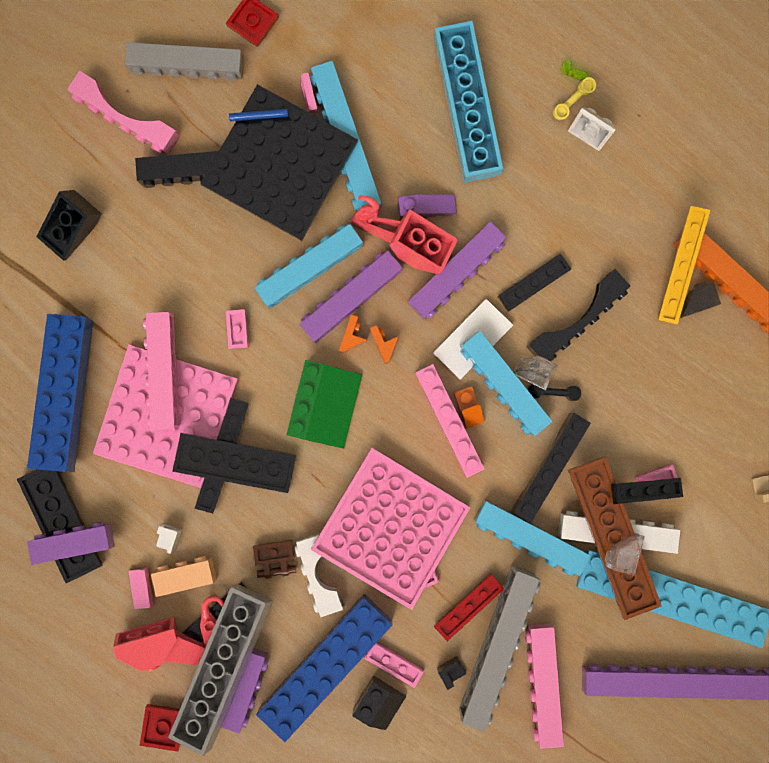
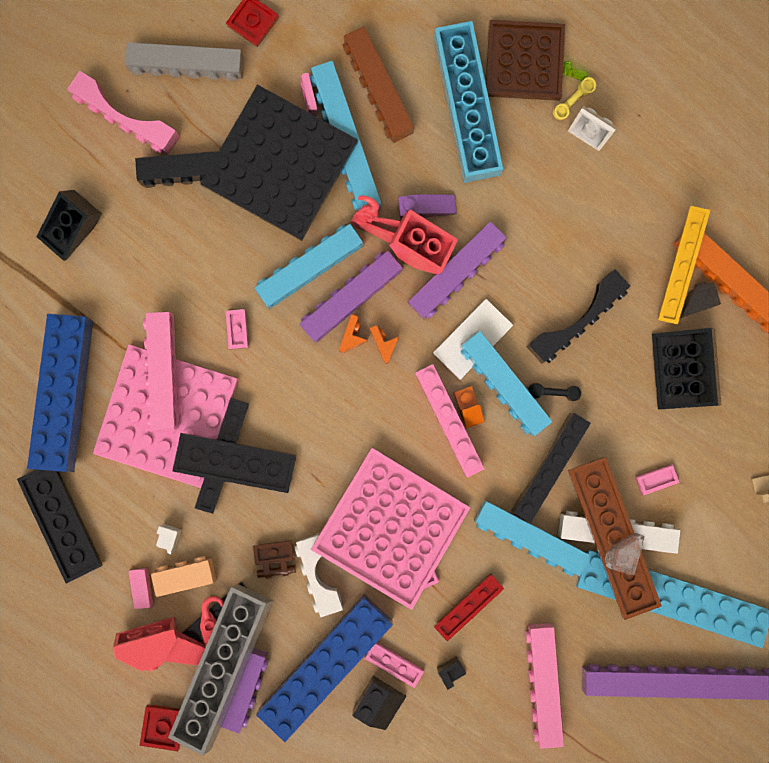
(70, 544): medium lavender brick -> none
(258, 115): blue bar -> none
(324, 404): green slope -> none
(378, 84): none -> dark orange brick
(498, 648): light grey brick -> none
(525, 60): none -> reddish brown plate
(534, 282): black tile -> none
(535, 370): clear slope -> none
(646, 490): black tile -> none
(686, 369): none -> black slope

